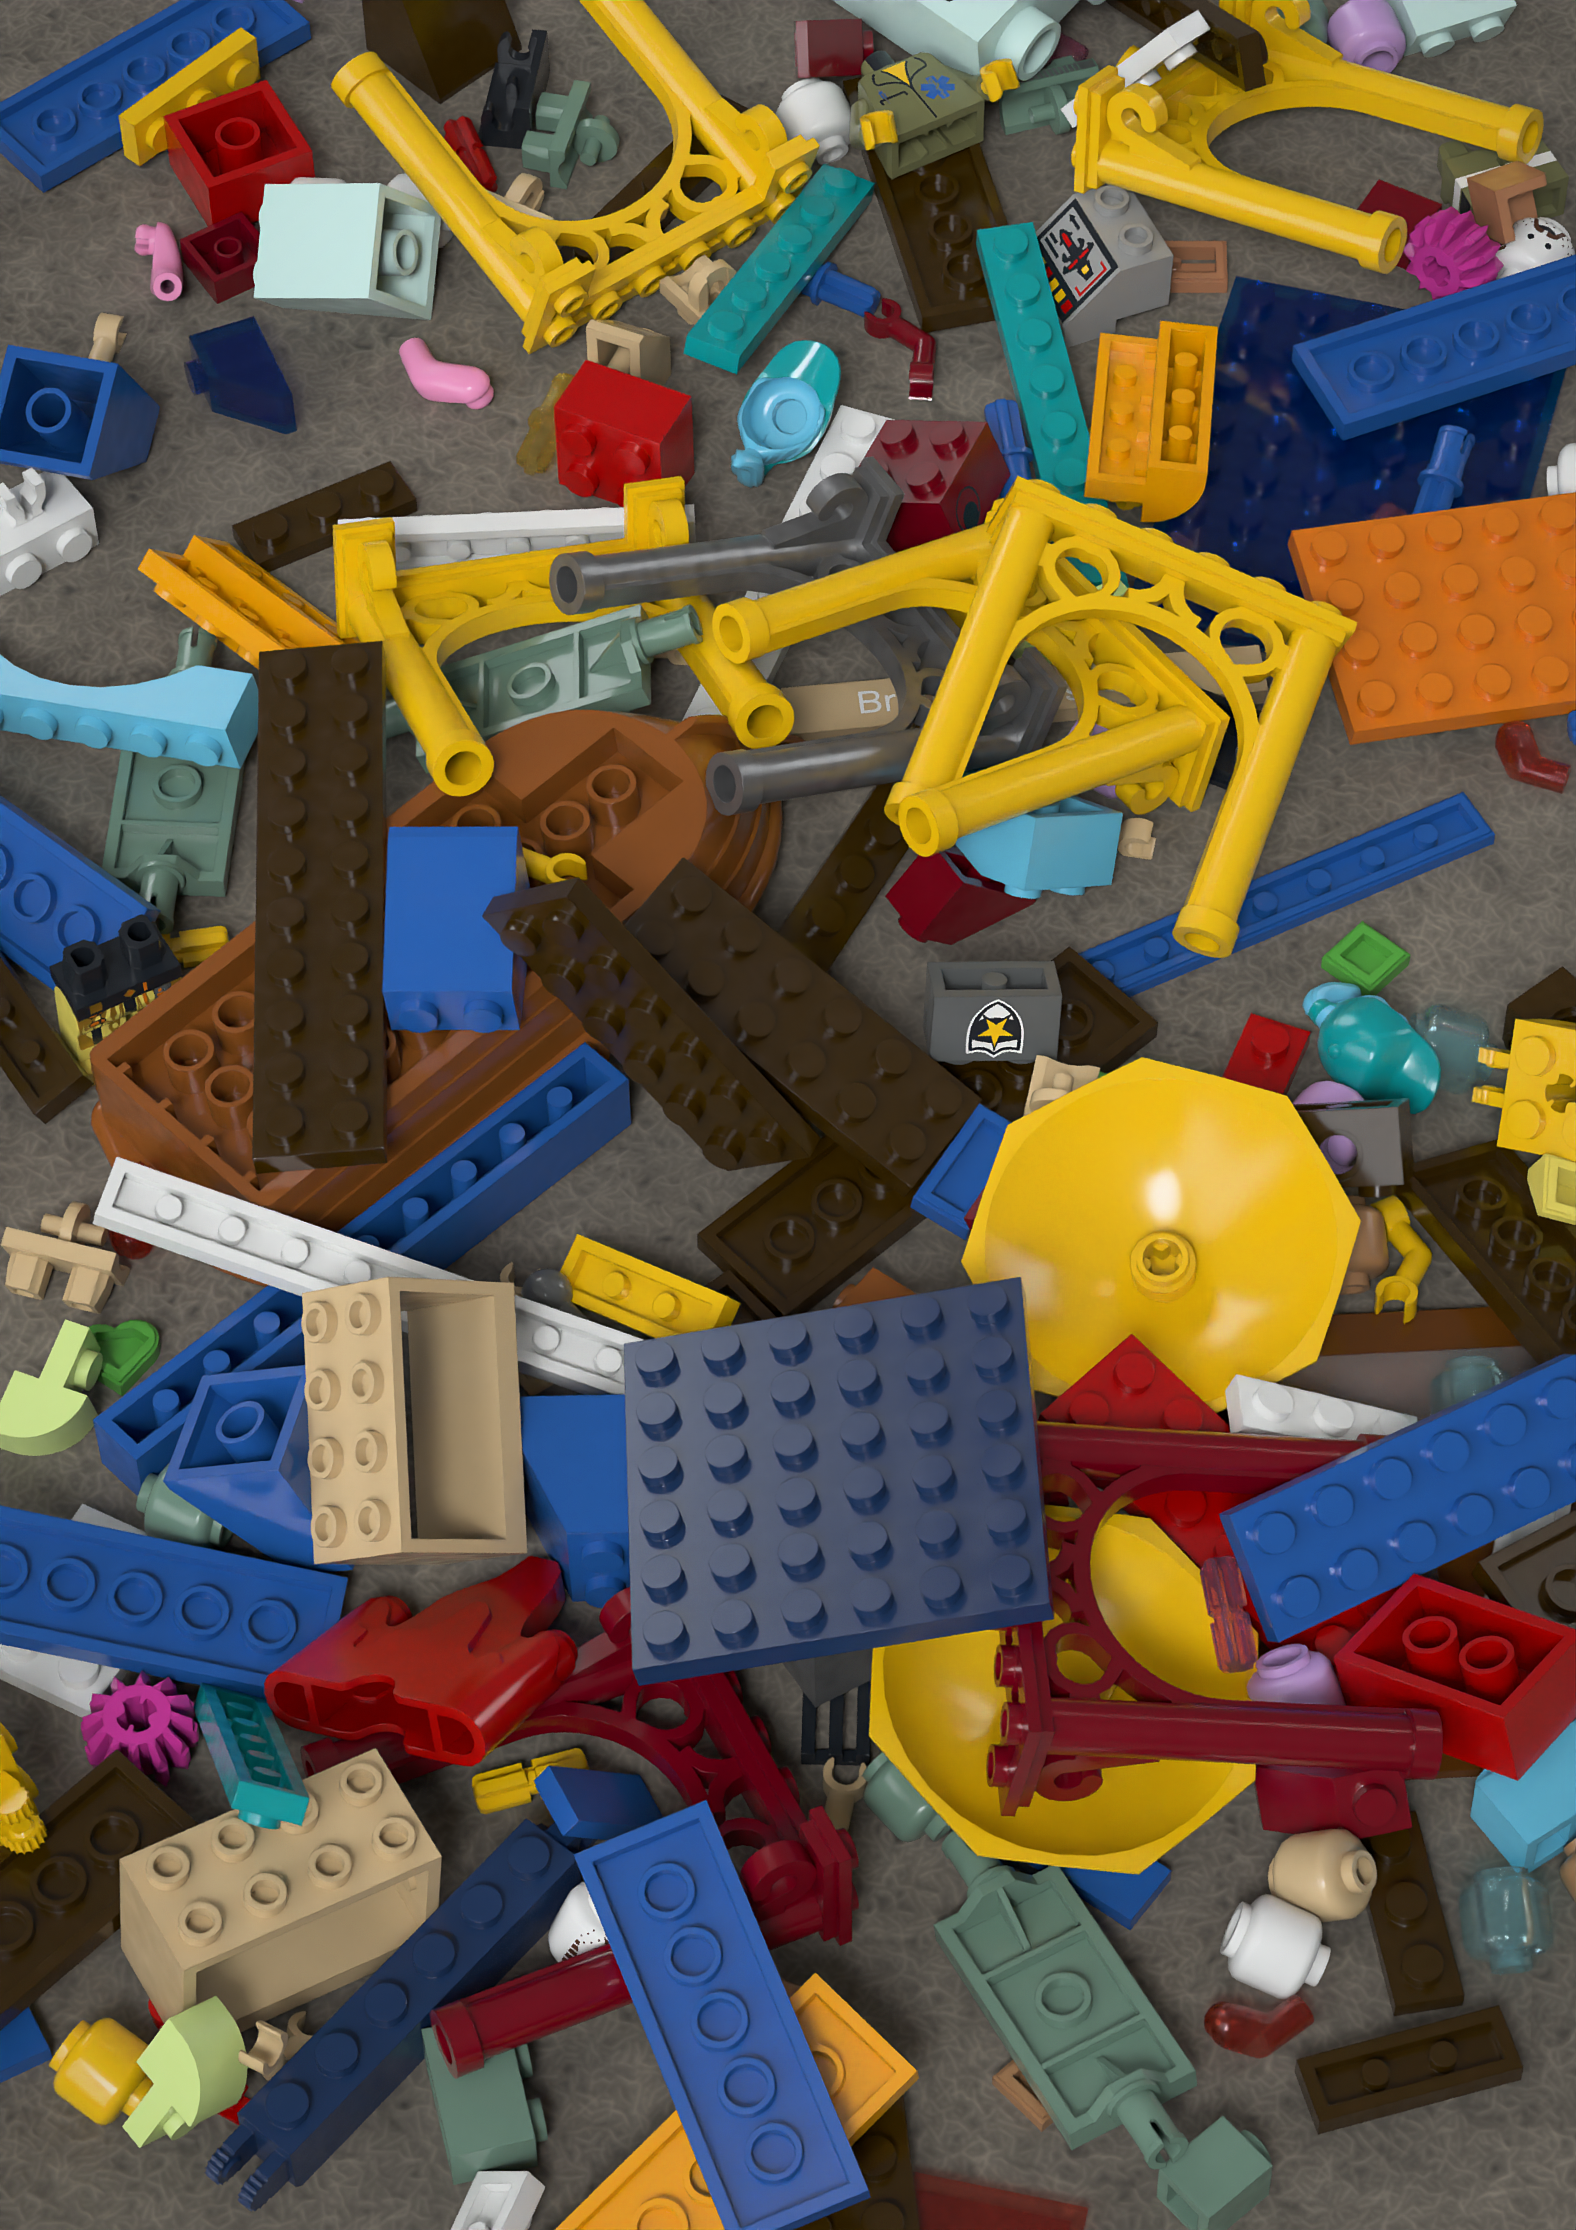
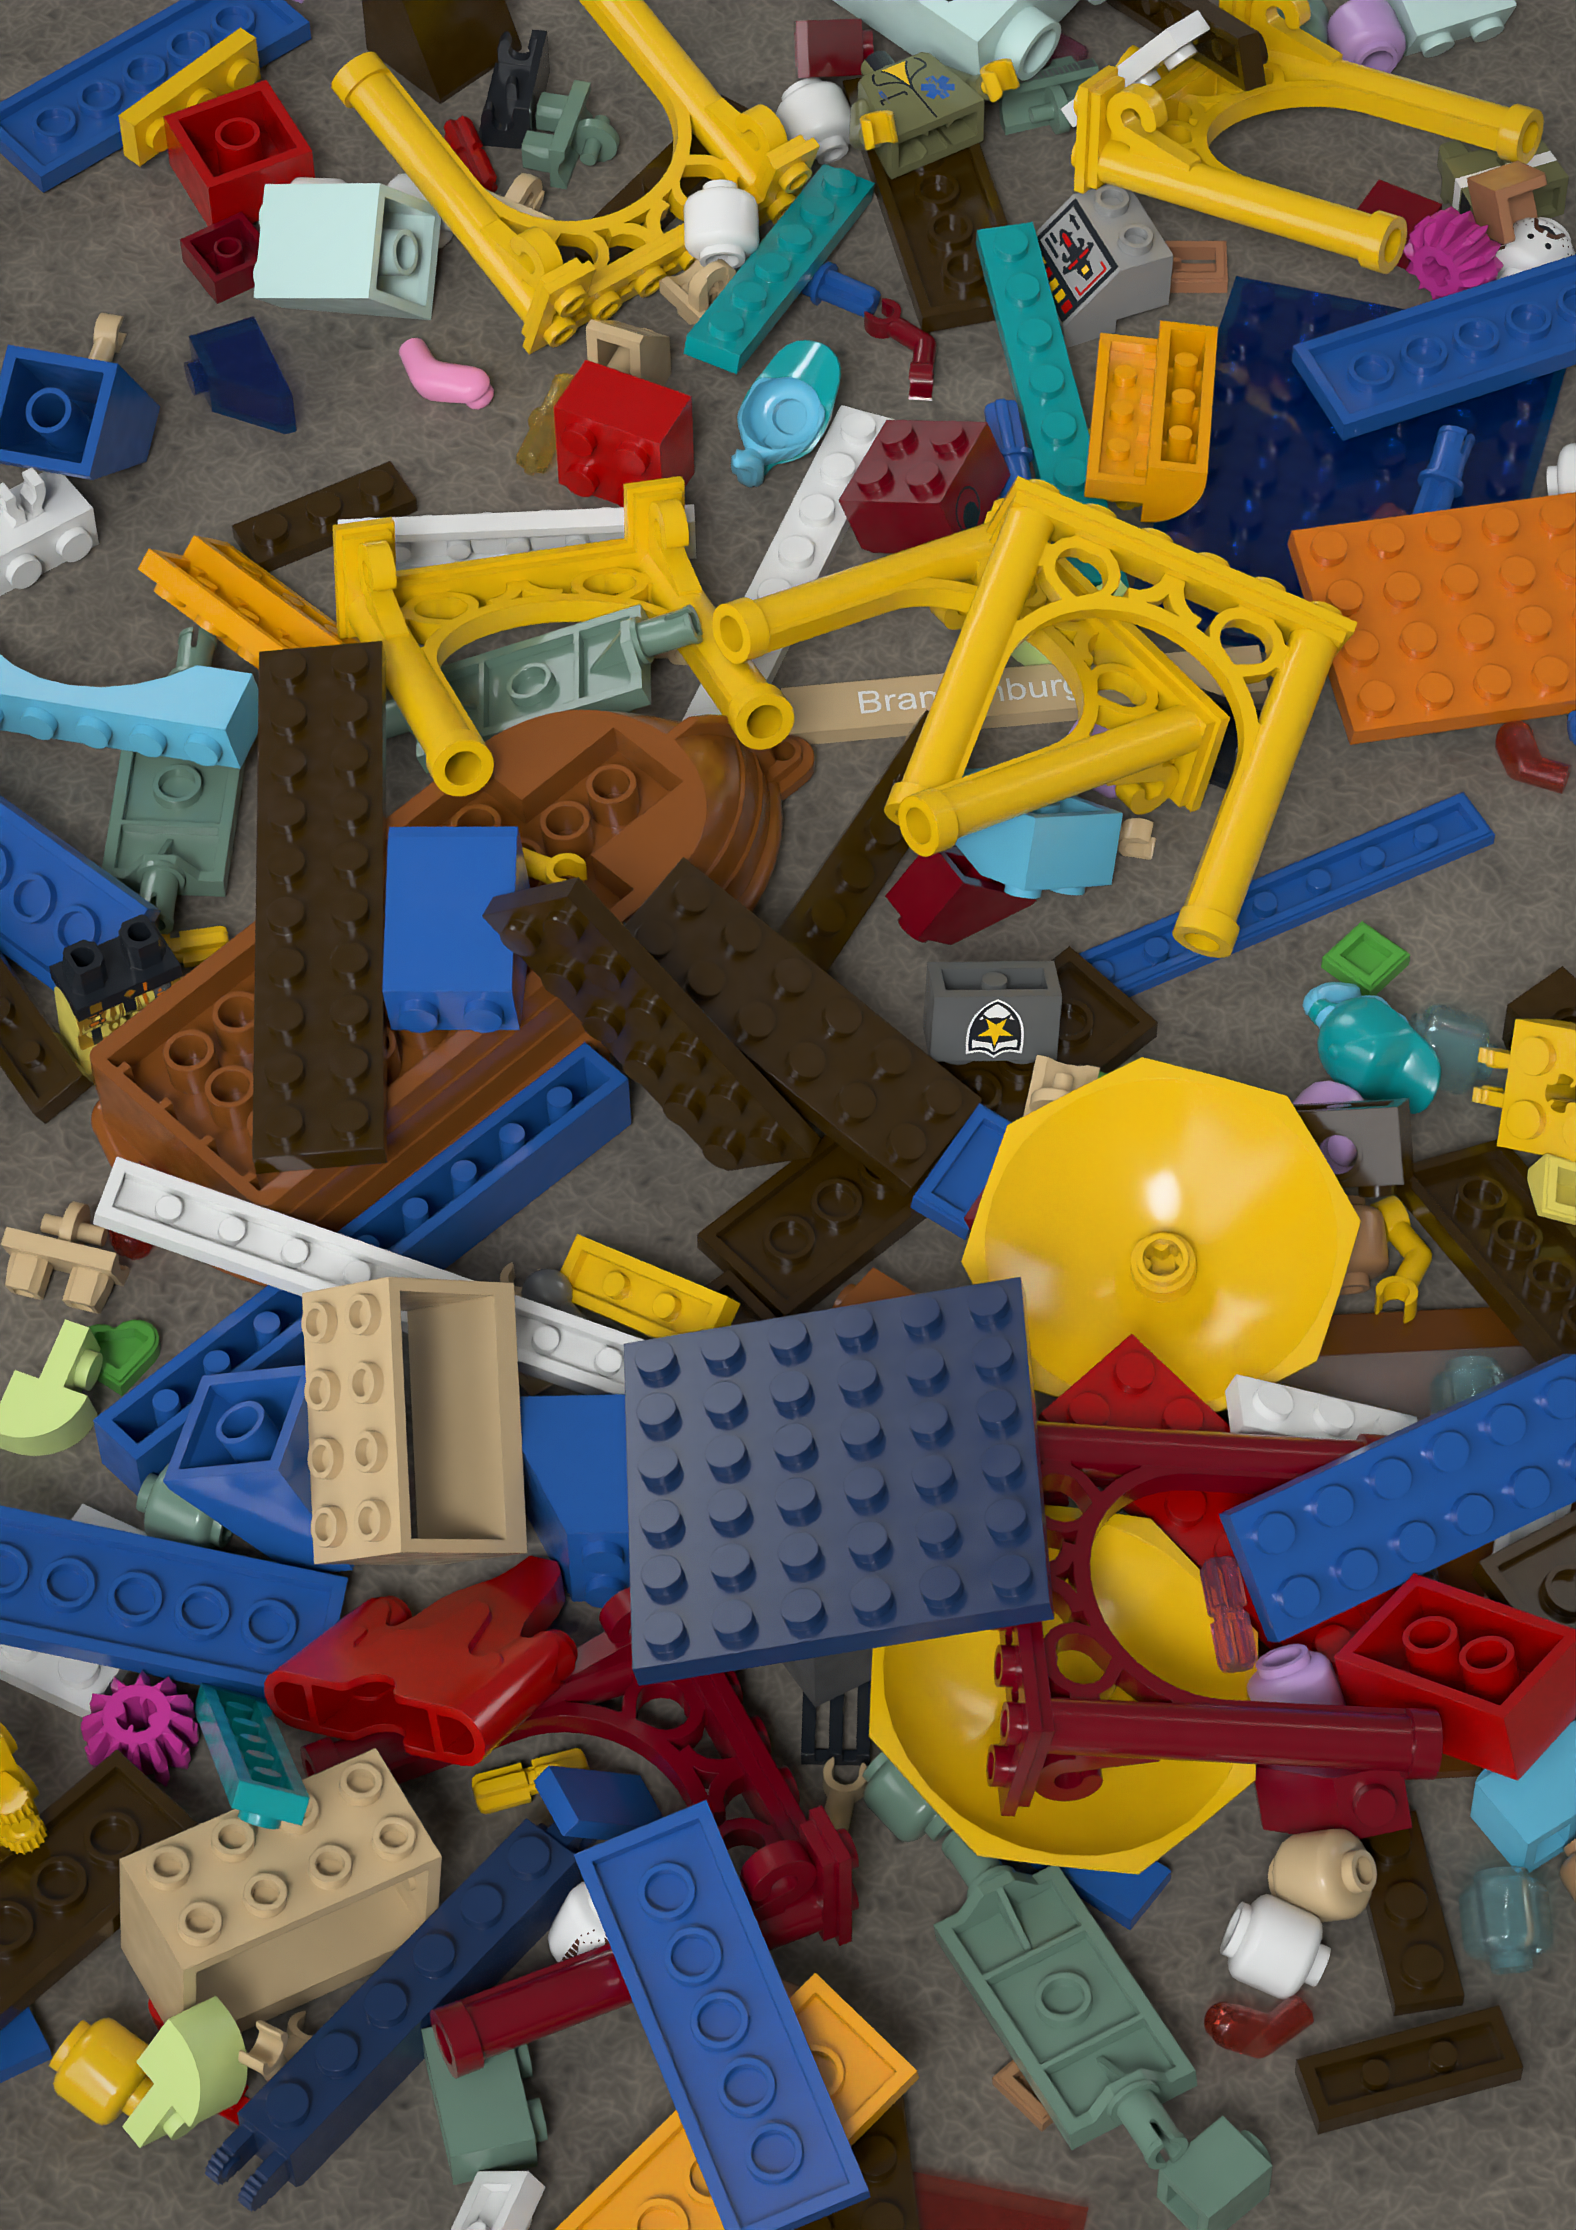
(166, 263): bright pink arm -> none
(721, 223): none -> white head
(842, 531): flat silver arch -> none
(1267, 1054): red plate -> none

